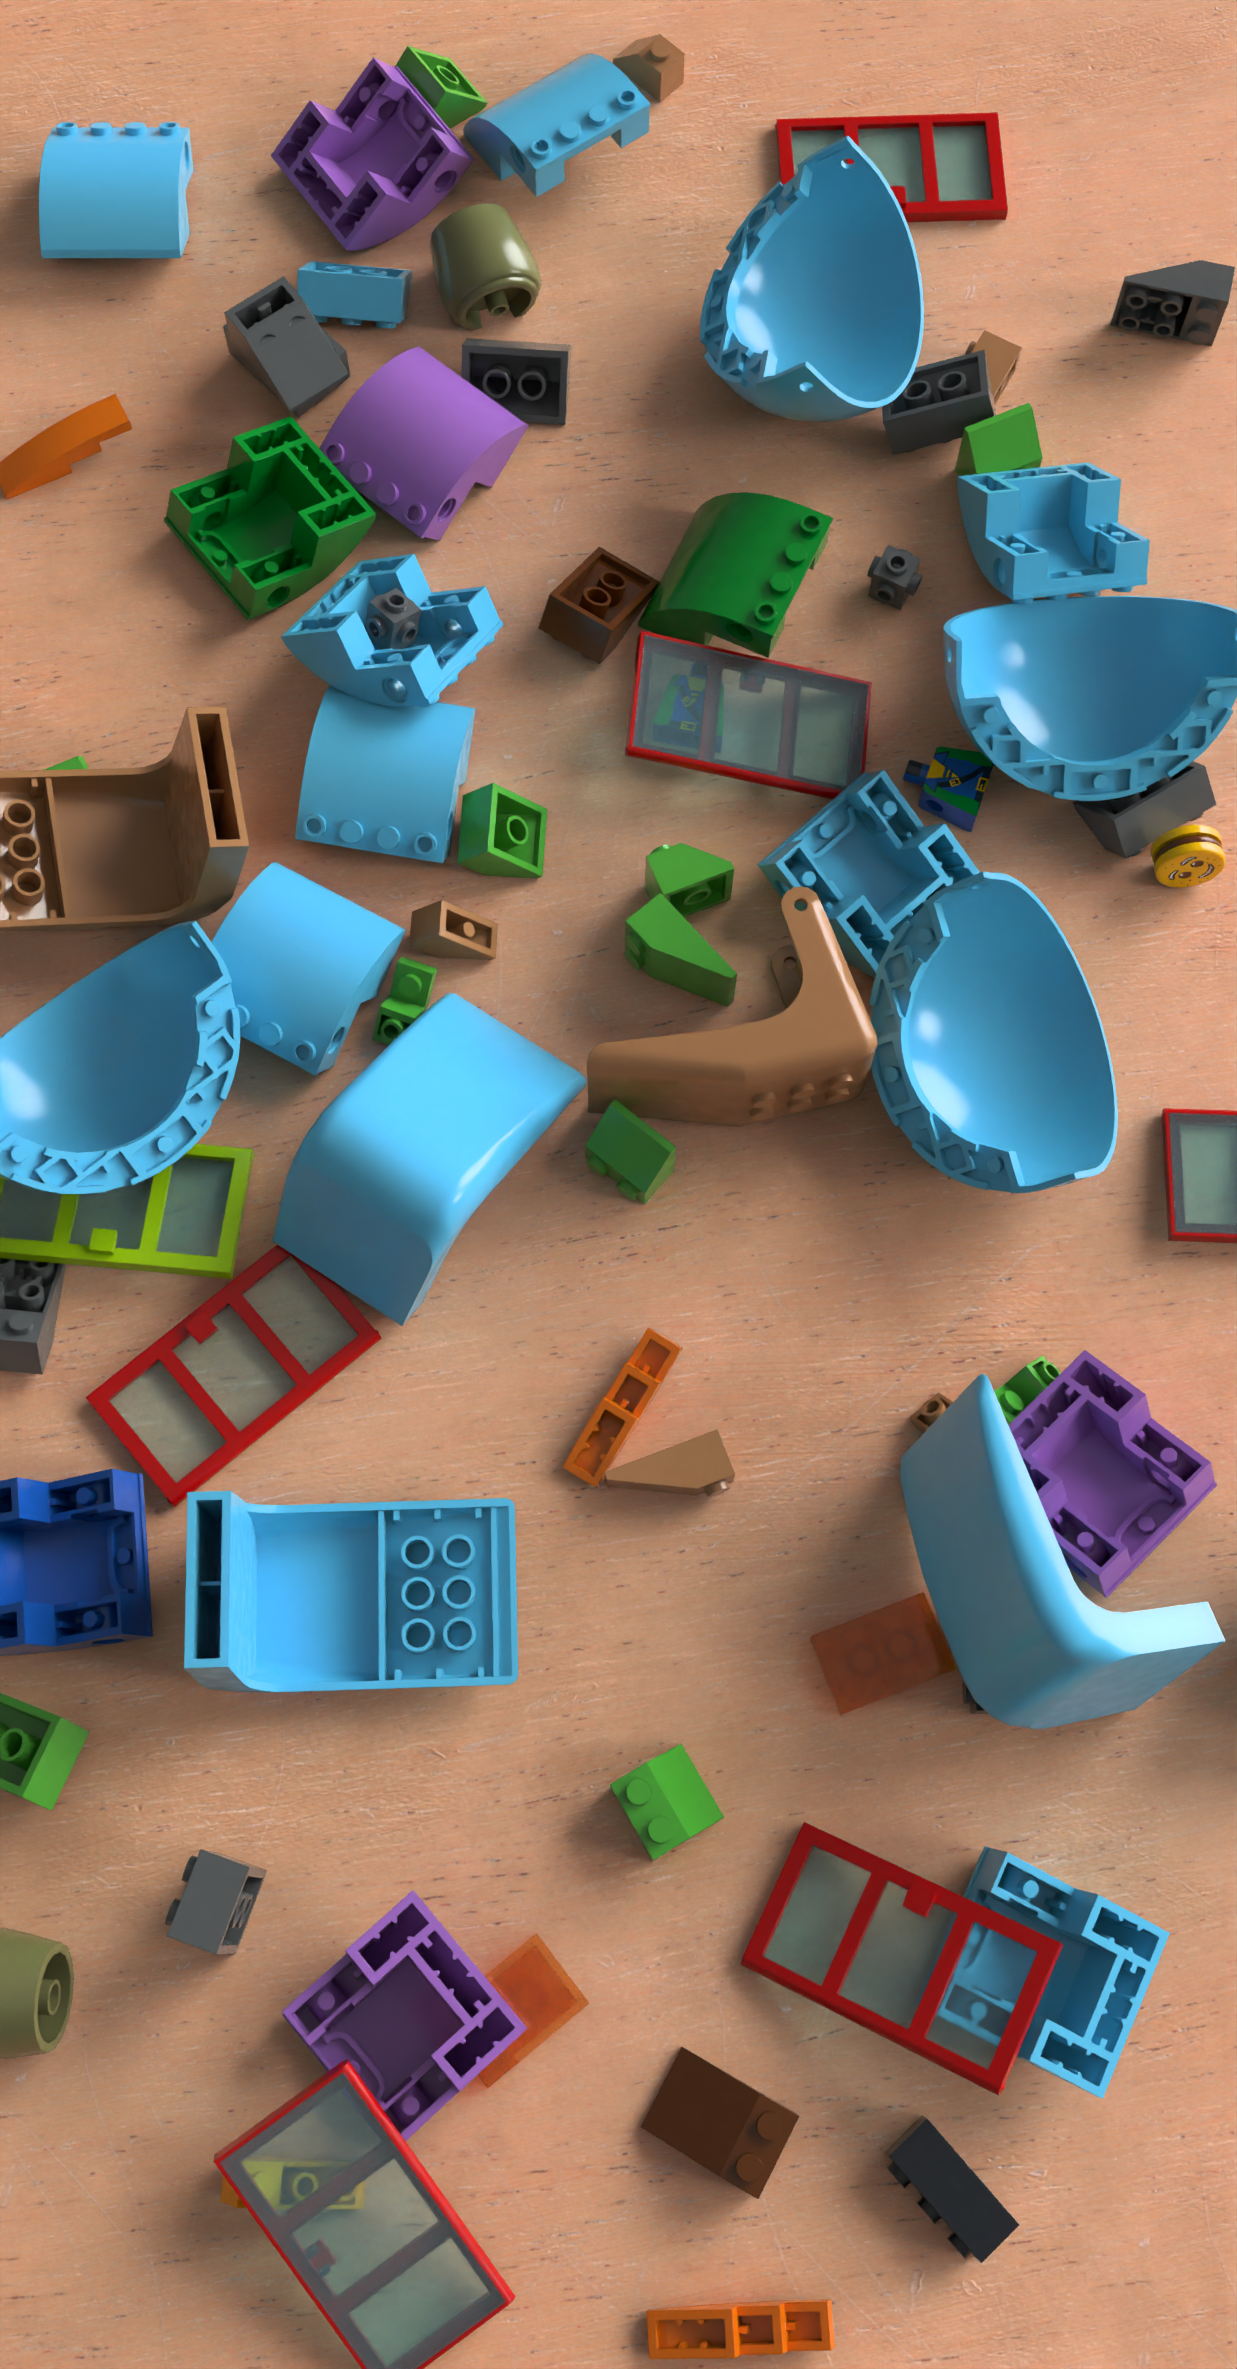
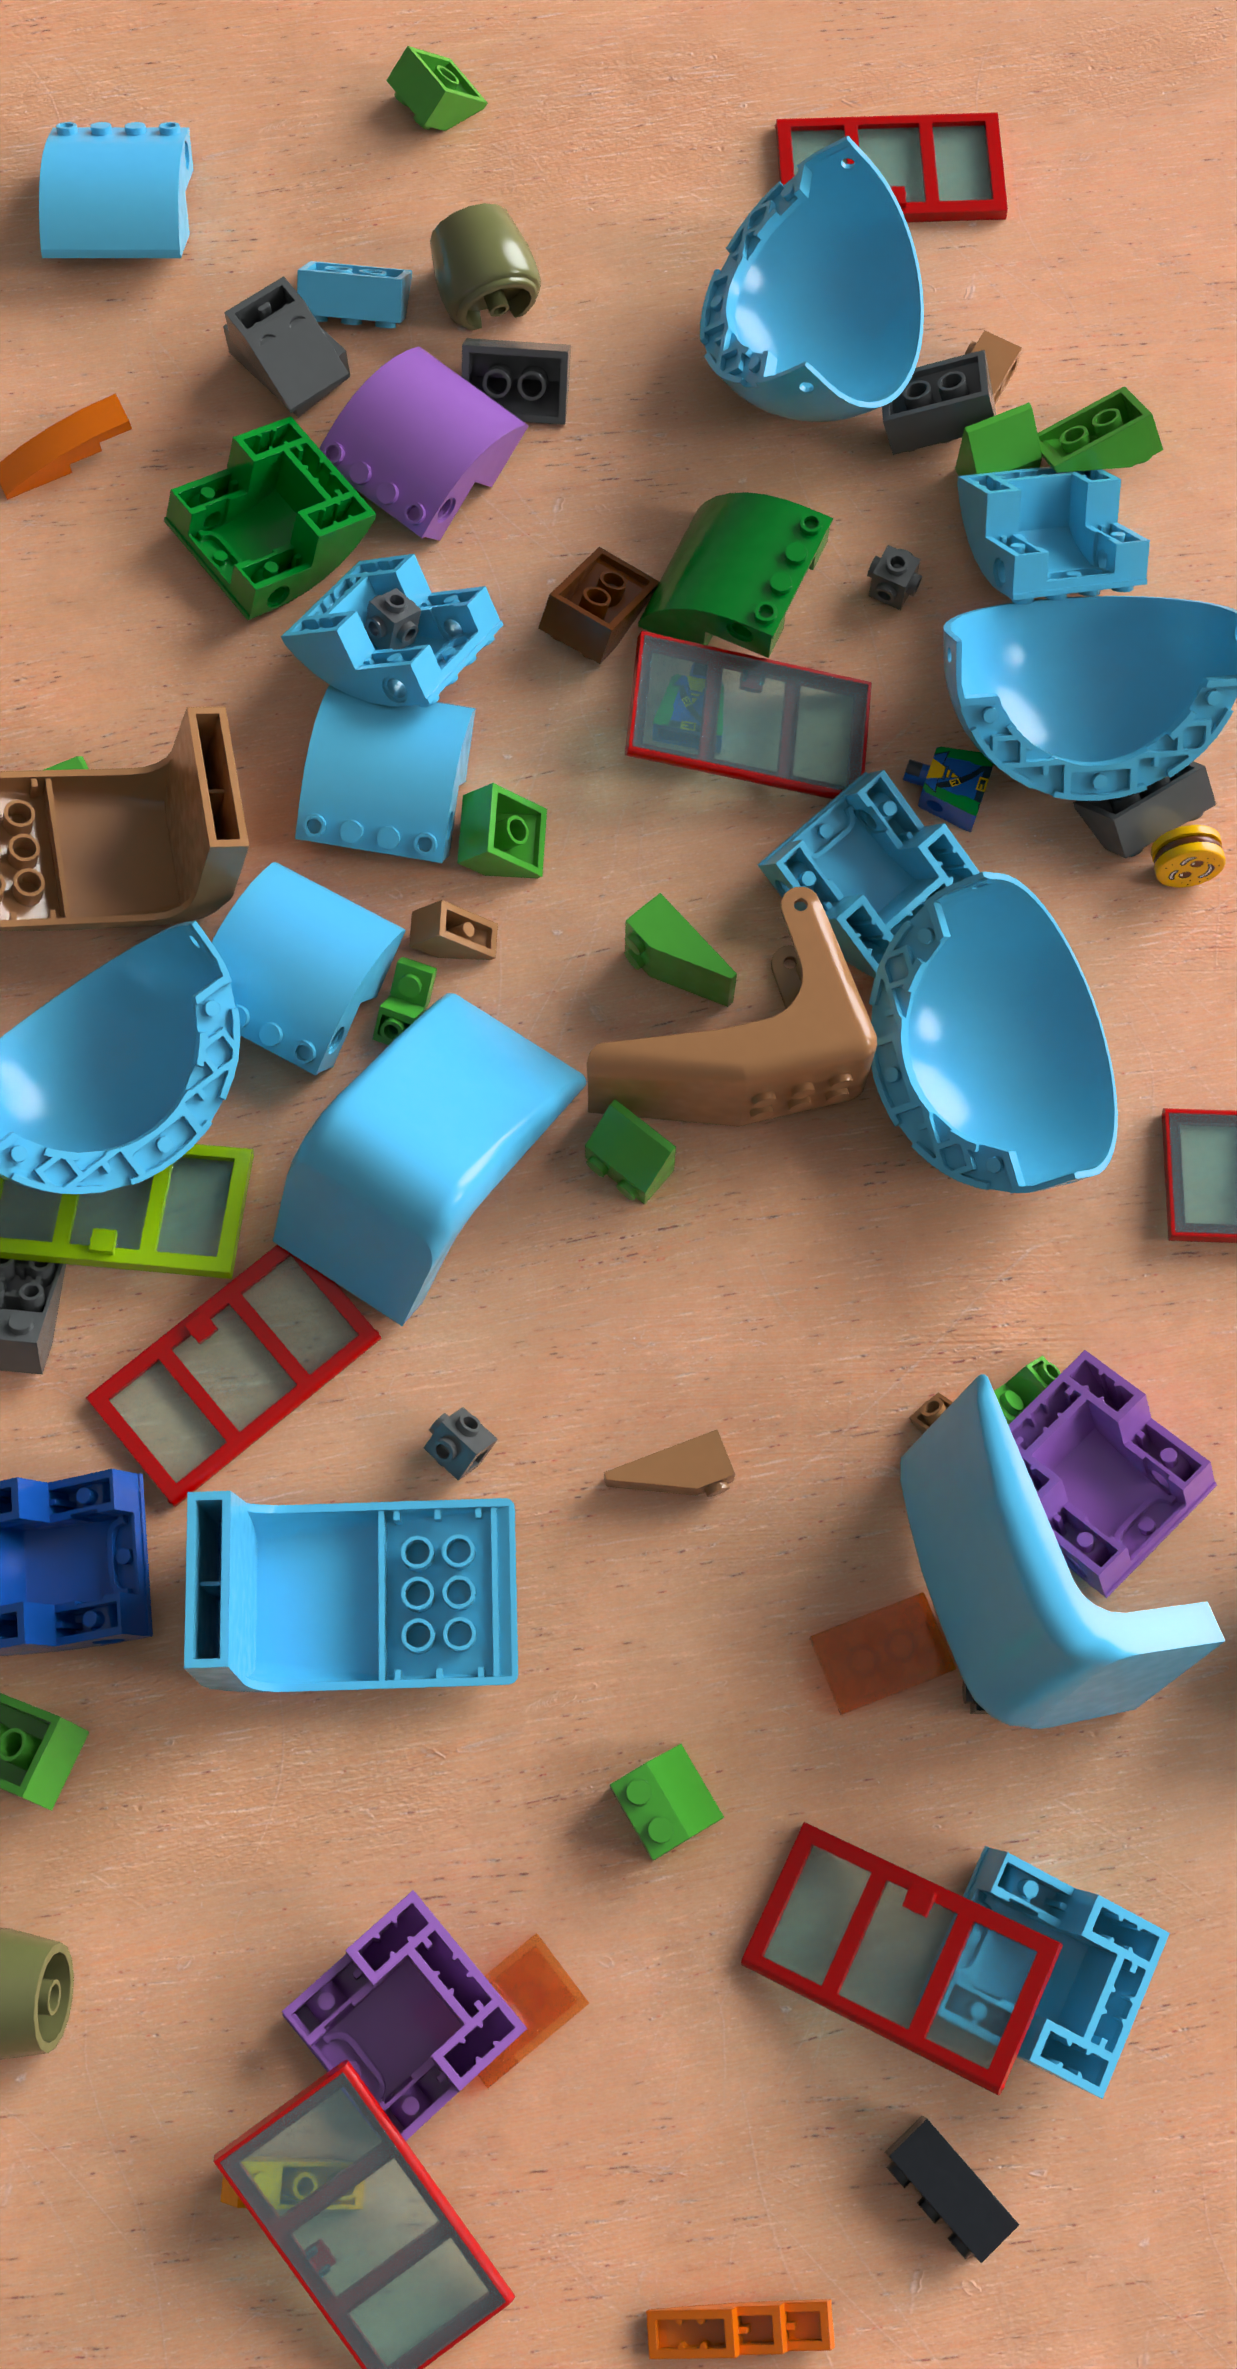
(215, 1902): dark grey brick -> none
(374, 159): medium lavender slope -> none
(459, 1442): none -> dark grey brick
(557, 120): medium azure slope -> none
(622, 1407): orange slope -> none
(653, 65): medium nougat slope -> none
(688, 877): bright green slope -> none
(720, 2122): reddish brown slope -> none
(1102, 436): none -> bright green slope
(1176, 301): dark grey slope -> none

